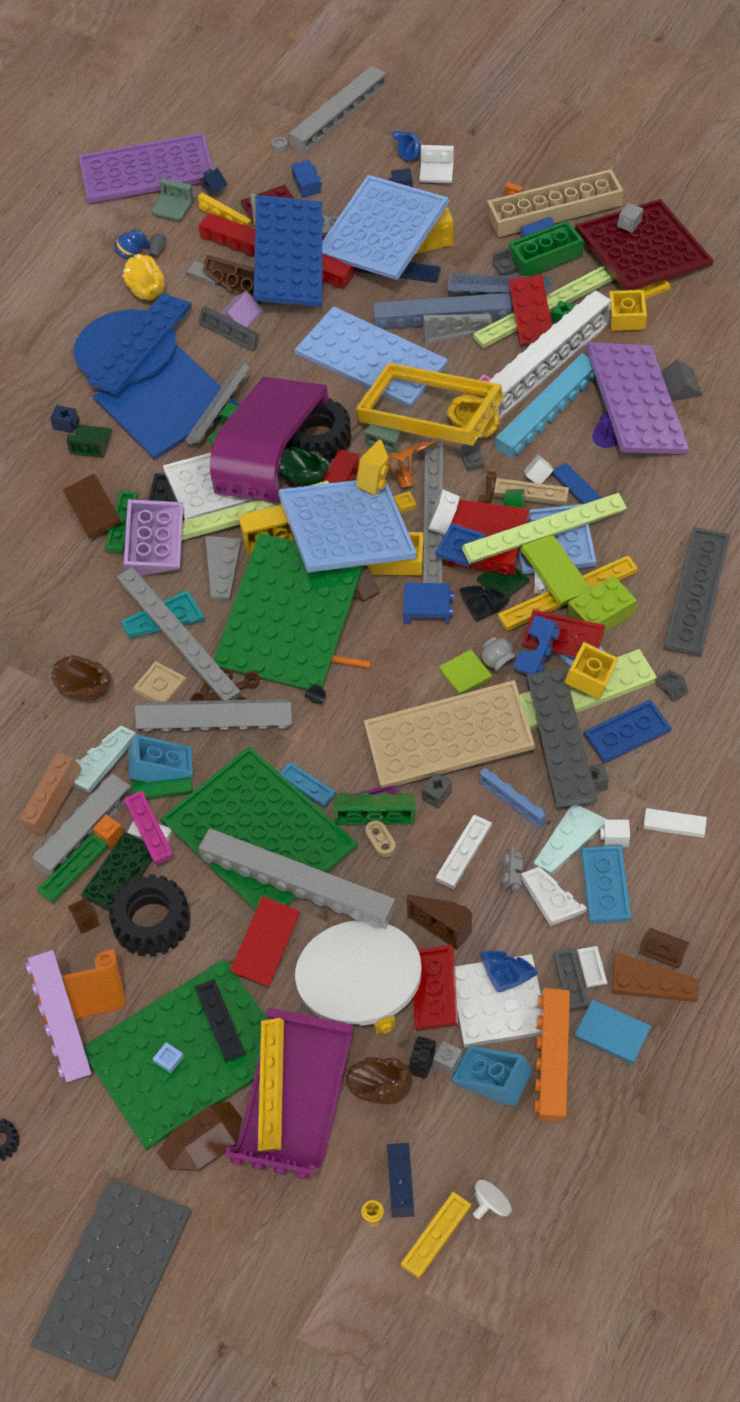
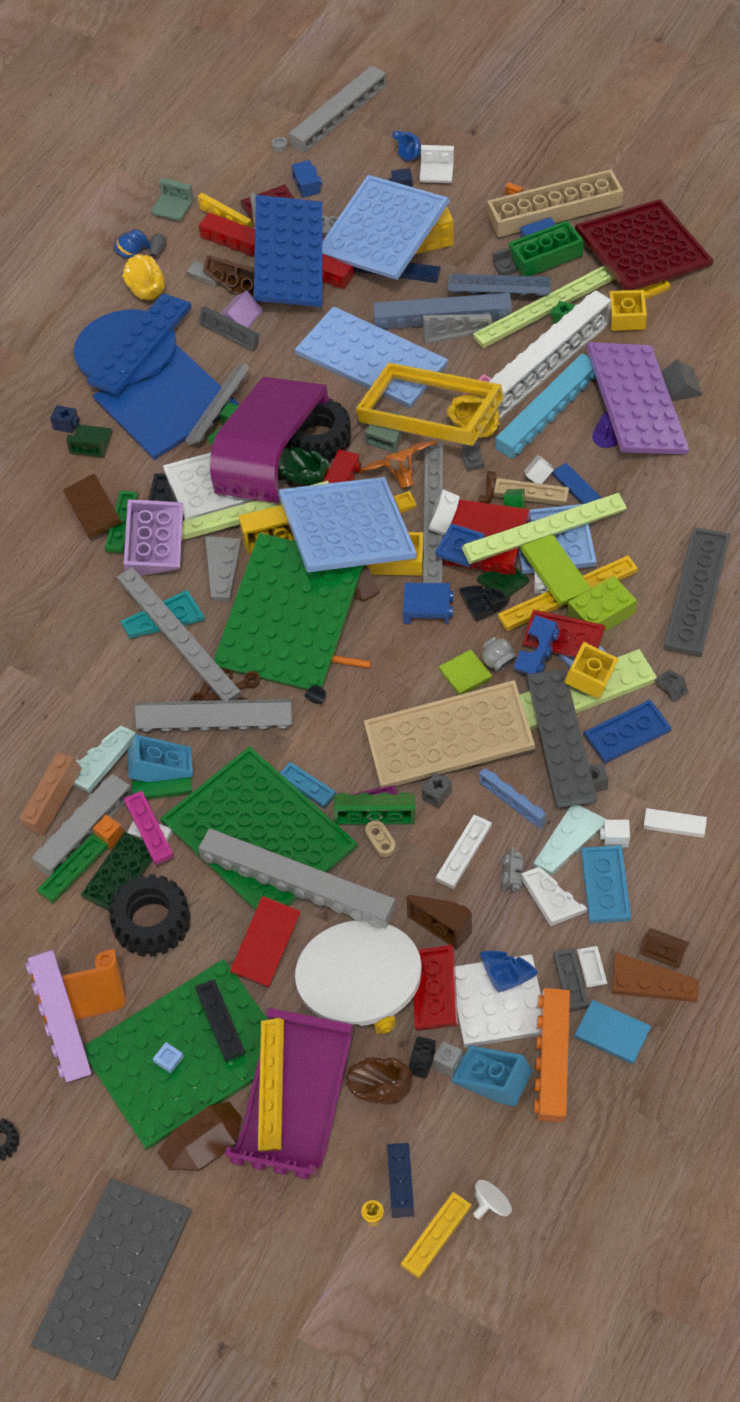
(80, 678): reddish brown hair -> none
(84, 915): reddish brown bracket -> none
(142, 166): medium lavender plate -> none
(159, 683): tan tile -> none
(213, 181): dark blue brick -> none
(373, 469): yellow slope -> none
(529, 308): red plate -> none
(630, 217): light grey brick -> none

